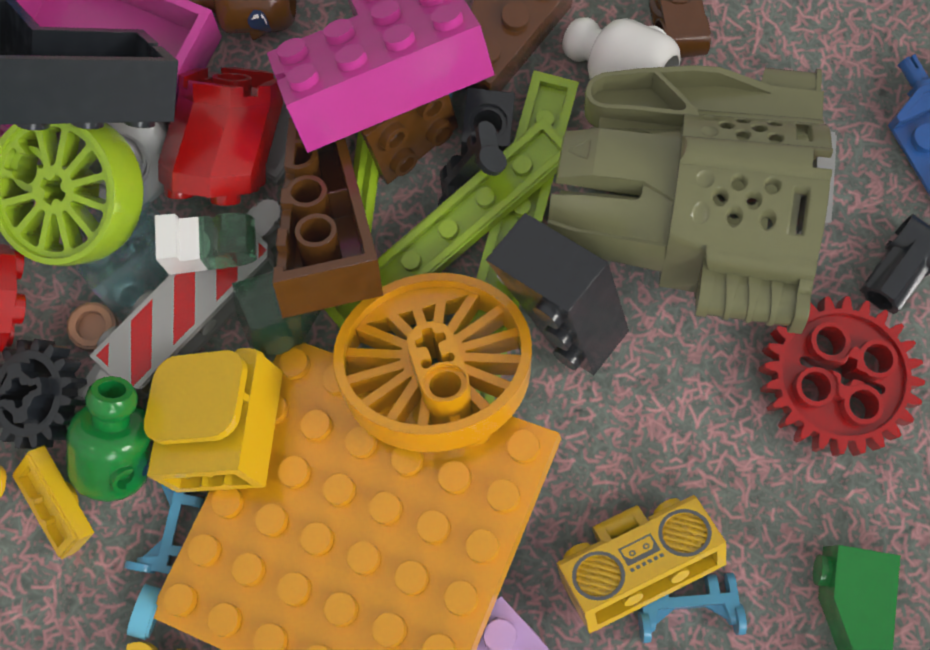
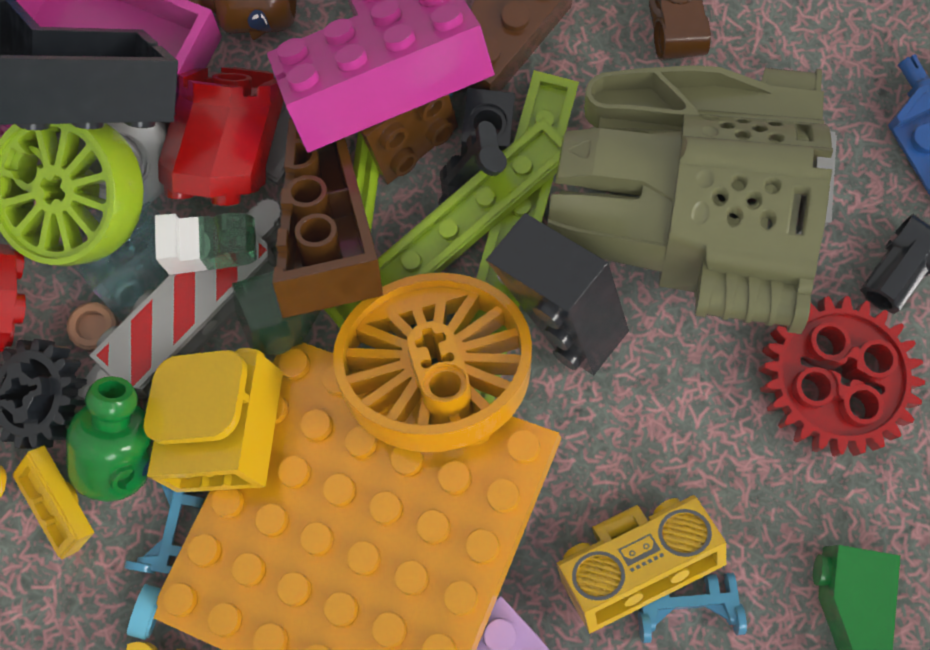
(619, 46): white piece -> none

